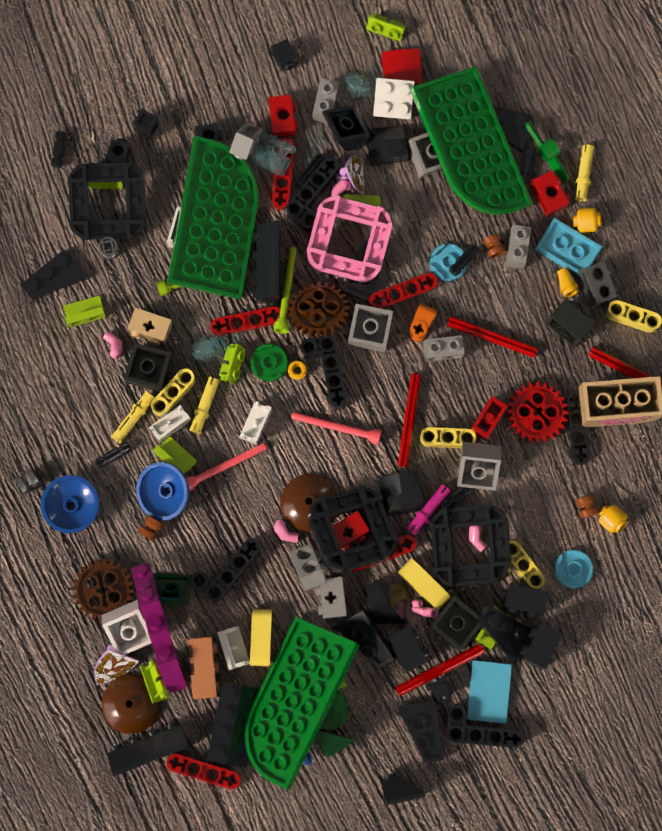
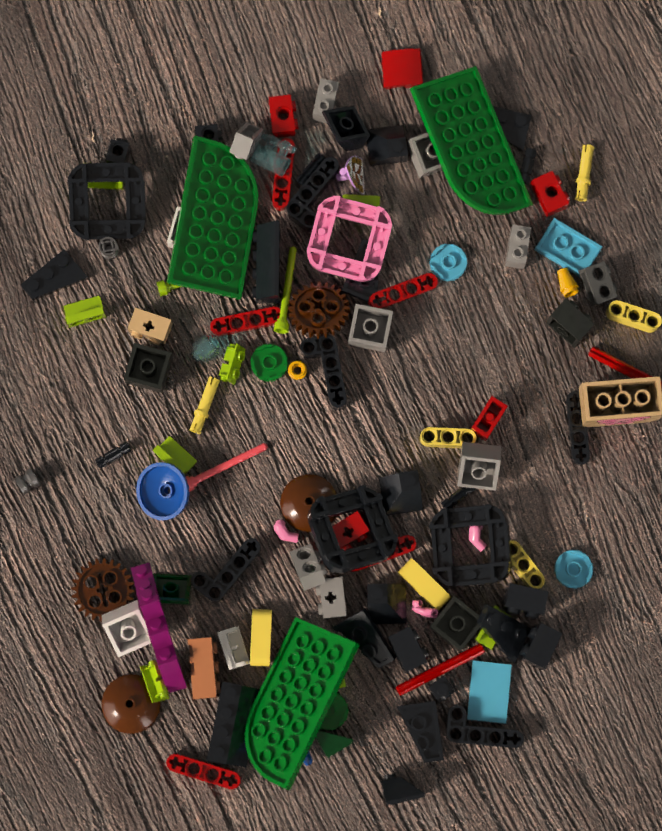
(58, 149): black axle -> none
(58, 497): blue dish -> none
(112, 665): shield -> none
(116, 344): bright pink arm -> none
(131, 419): light yellow pin -> none
(145, 124): black brick -> none
(147, 750): black slope -> none
(153, 525): dark orange wheel -> none
(170, 423): white hinge -> none
(176, 383): light yellow beam -> none
(255, 423): white hinge -> none
(284, 55): black brick -> none
(339, 187): bright pink arm -> none
(357, 85): clear light blue head -> none
(372, 435): coral piece -> none
(379, 25): lime hinge -> none
(393, 98): white brick -> none
(409, 420): red axle -> none
(423, 319): orange piece -> none
(423, 516): dark pink pin -> none
(443, 348): light grey brick -> none
(464, 259): black axle -> none
(492, 336): red axle -> none
(494, 246): dark orange wheel -> none
(549, 151): green piece -> none
(549, 401): red gear -> none
(587, 219): yellow head -> none
(587, 506): dark orange wheel -> none
(613, 518): yellow head -> none

